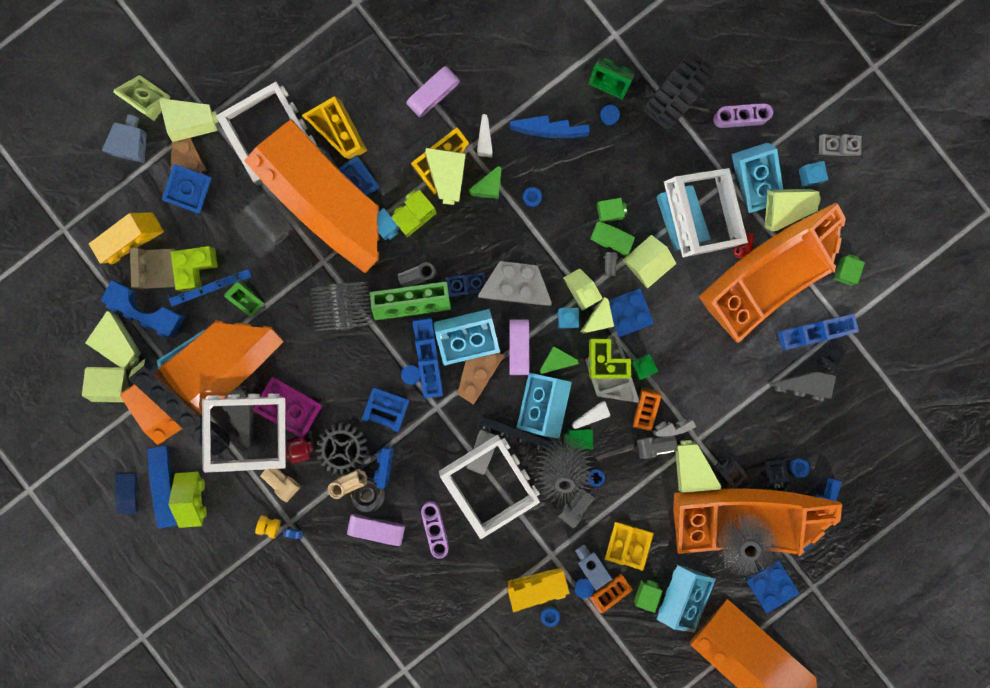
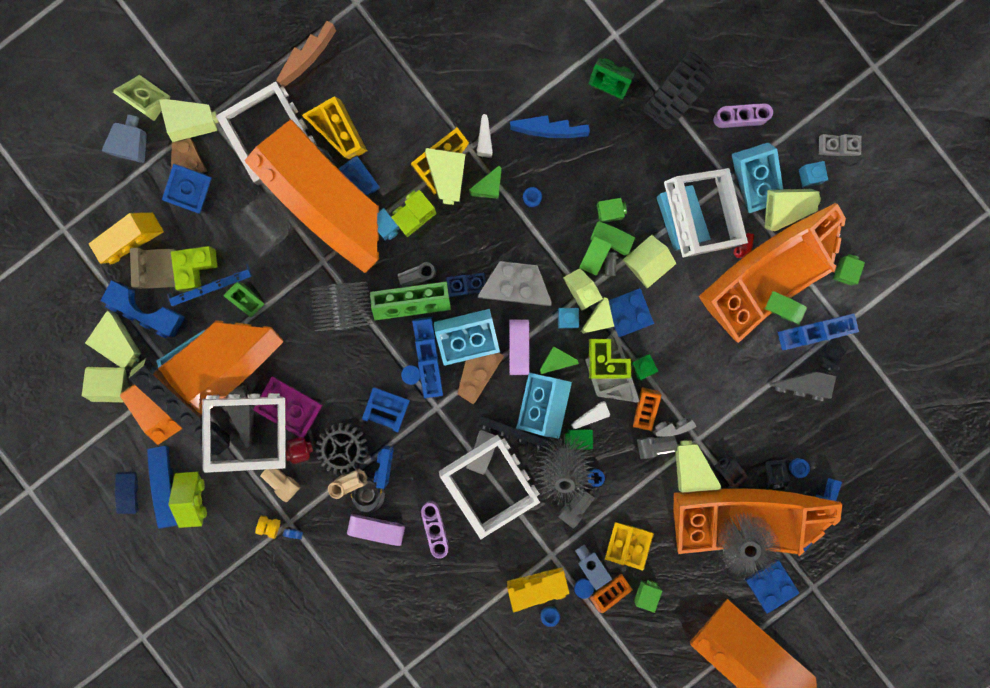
(301, 59): none -> nougat slope
(433, 91): lavender beam -> none
(596, 254): none -> bright green slope
(609, 115): blue tile -> none
(685, 599): medium azure slope -> none
(785, 307): none -> bright green slope

